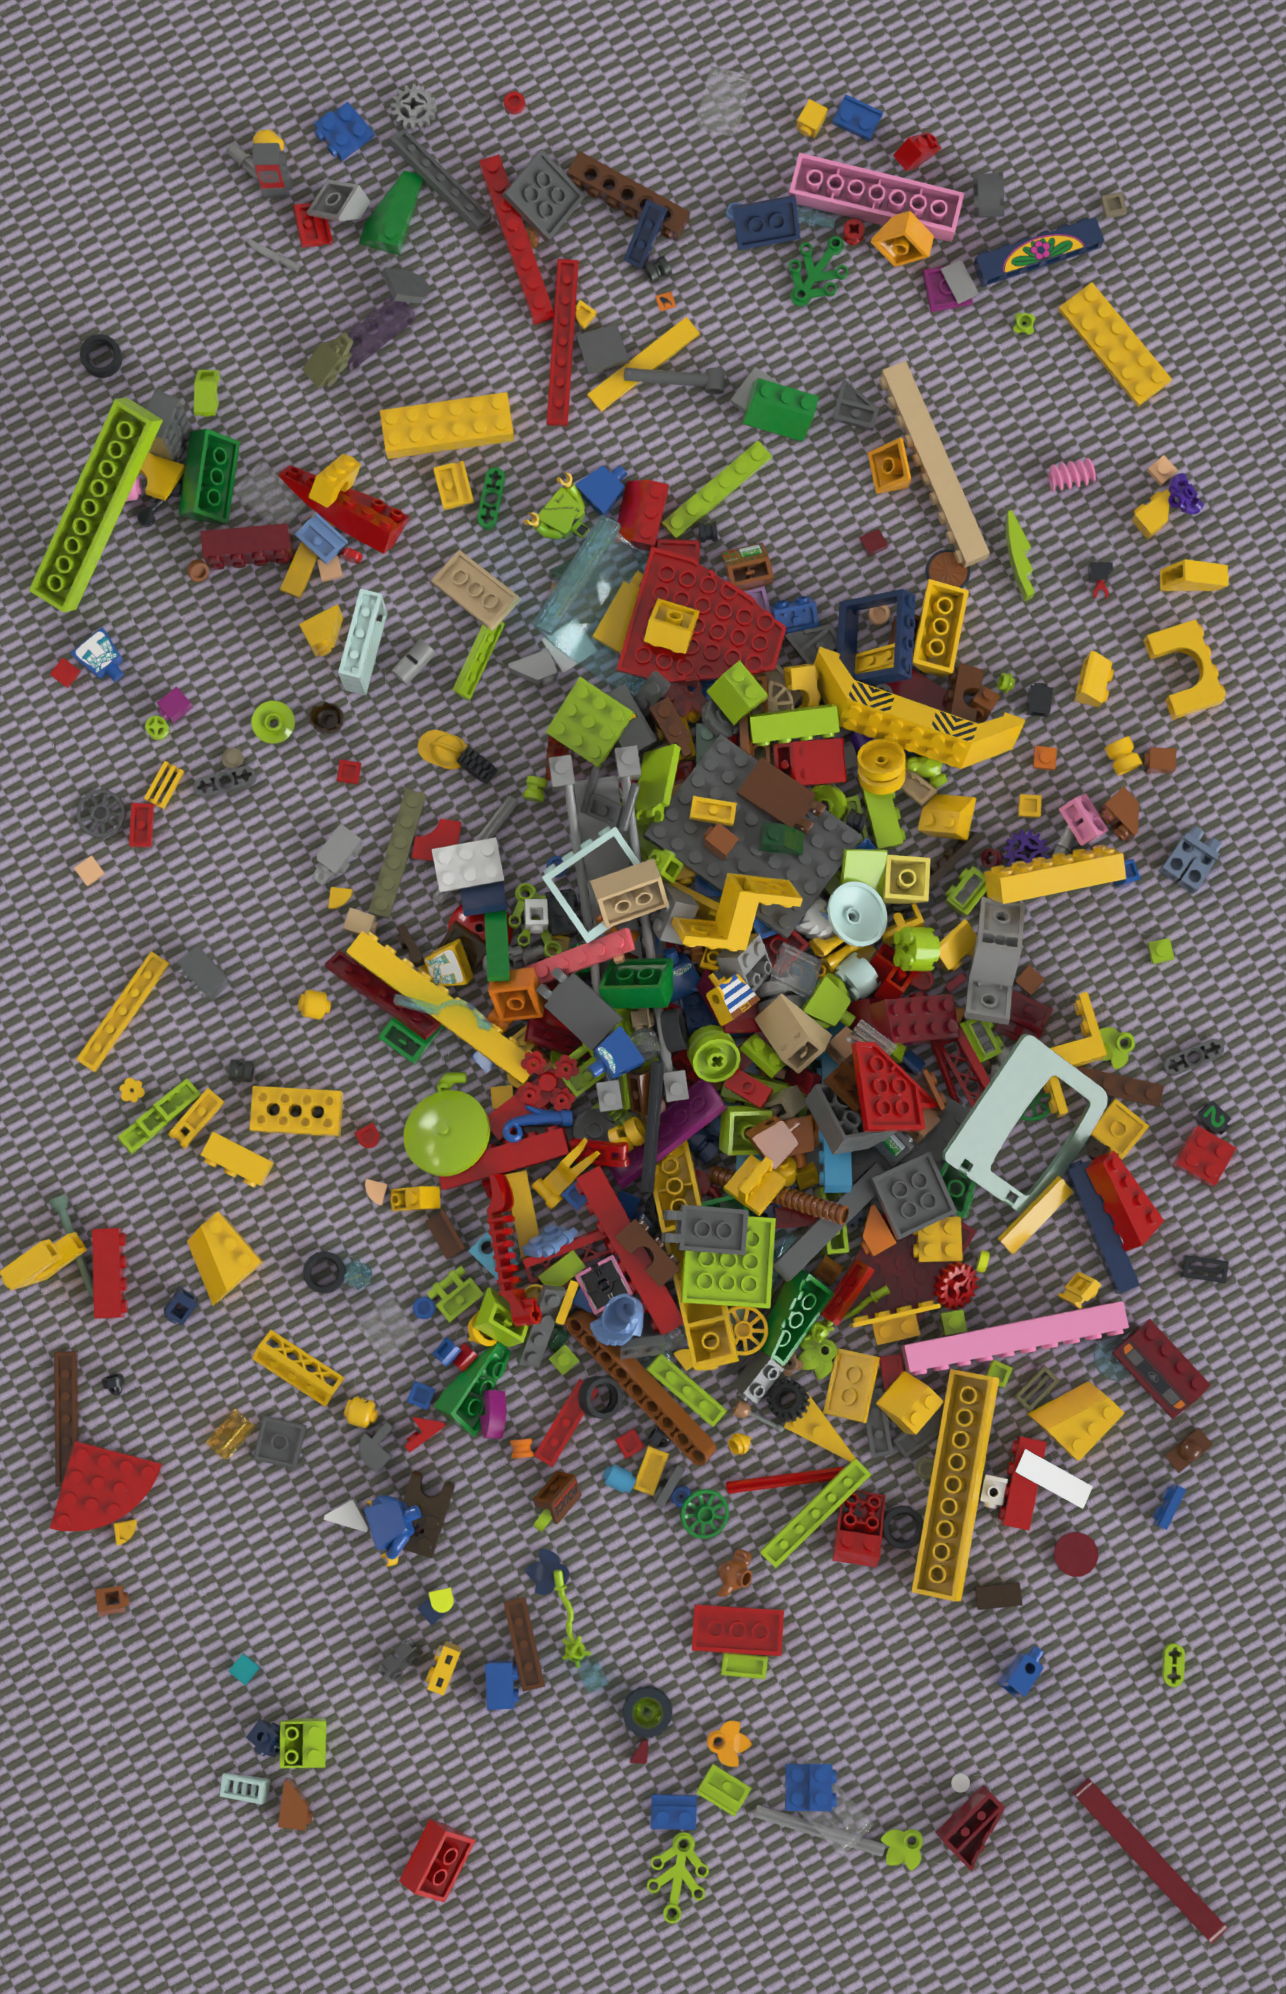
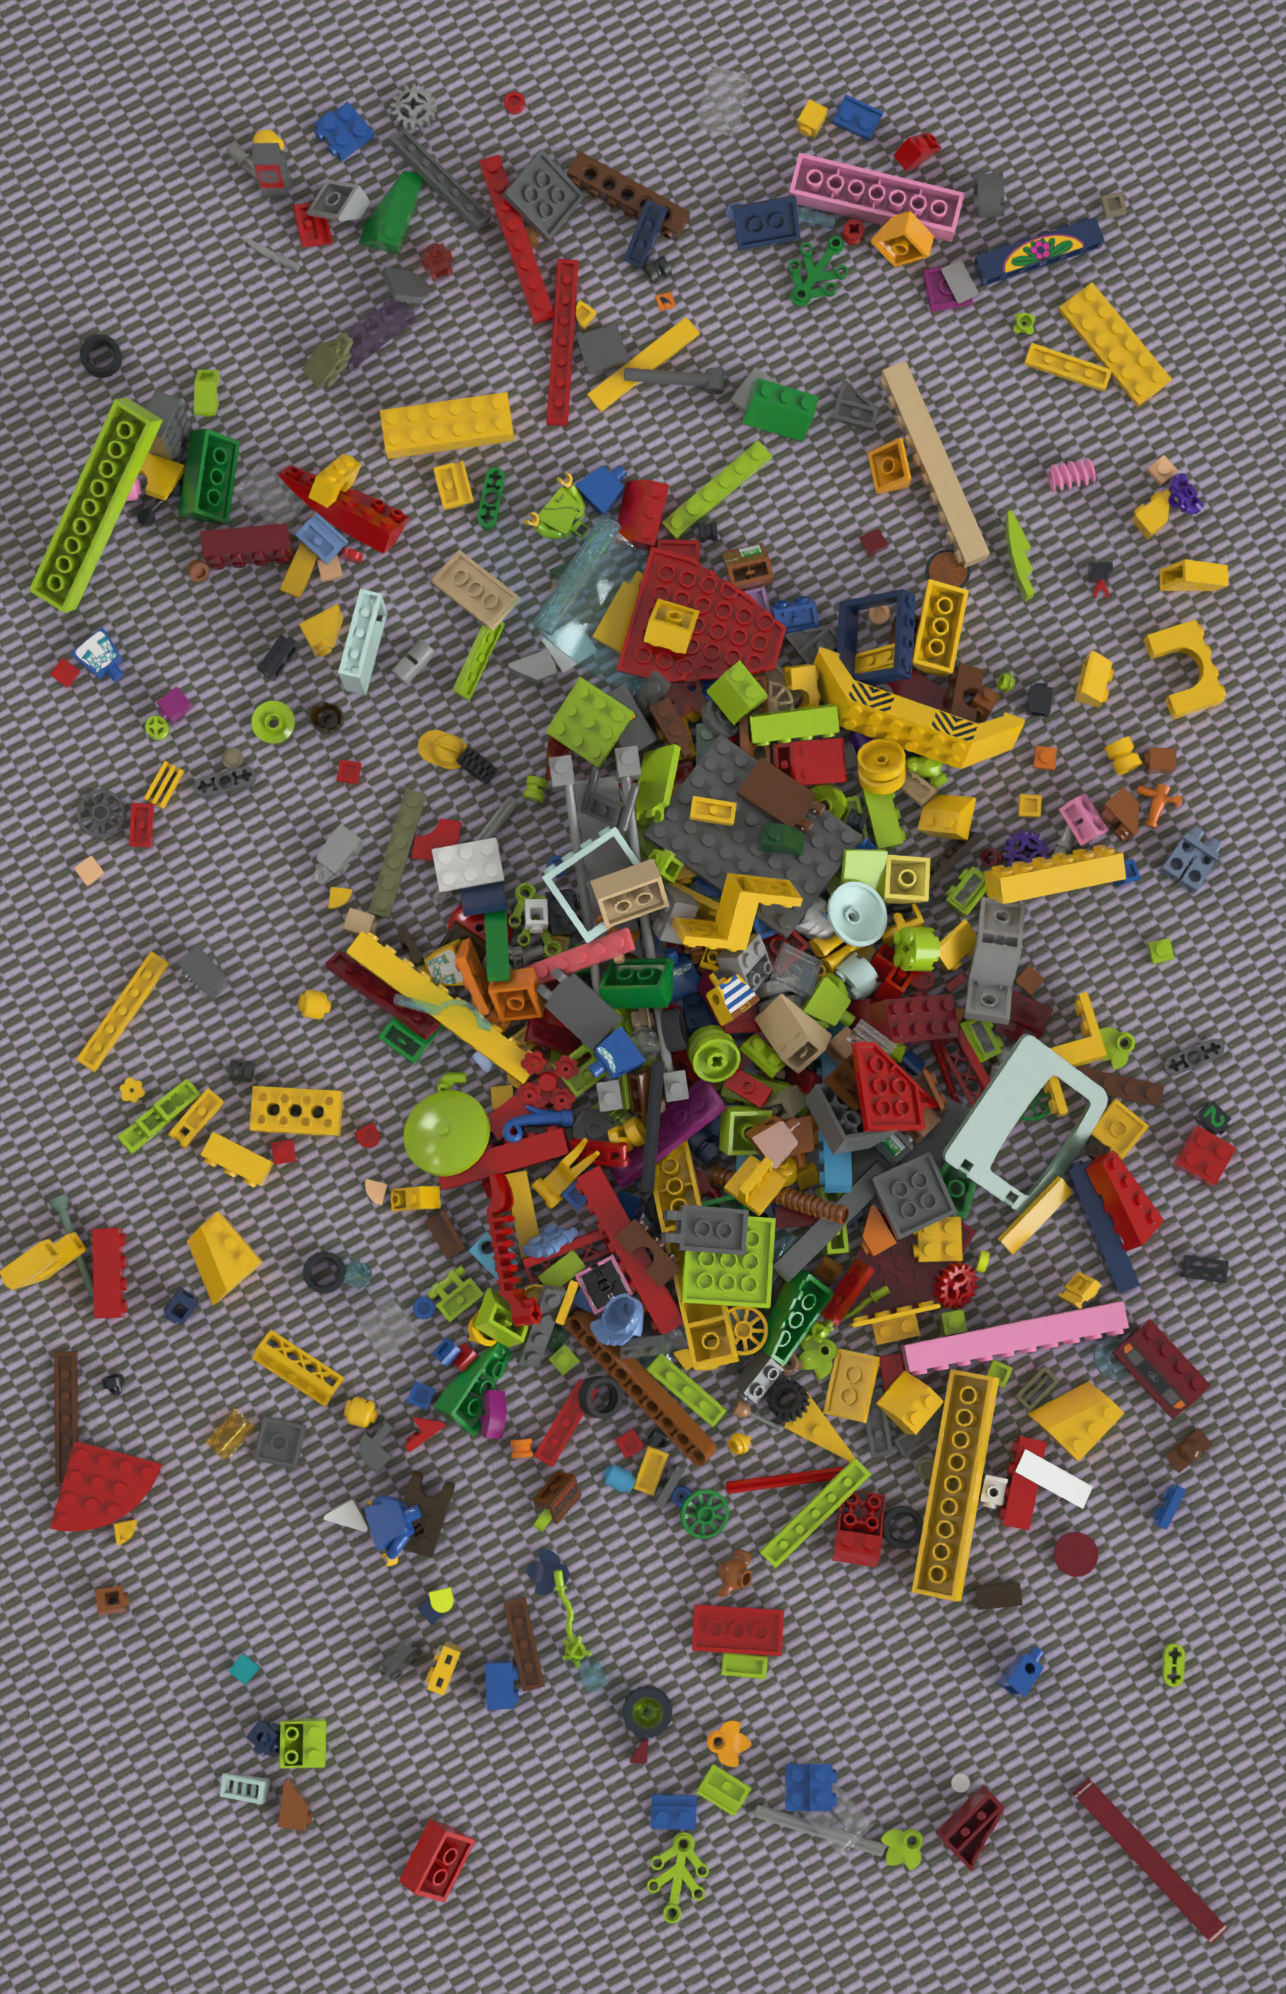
(278, 657): none -> black bracket
(283, 1152): none -> red plate
(437, 260): none -> clear red brick
(473, 976): none -> orange plate
(719, 841): dark orange brick -> none
(1067, 367): none -> yellow plate
(1160, 797): none -> orange piece

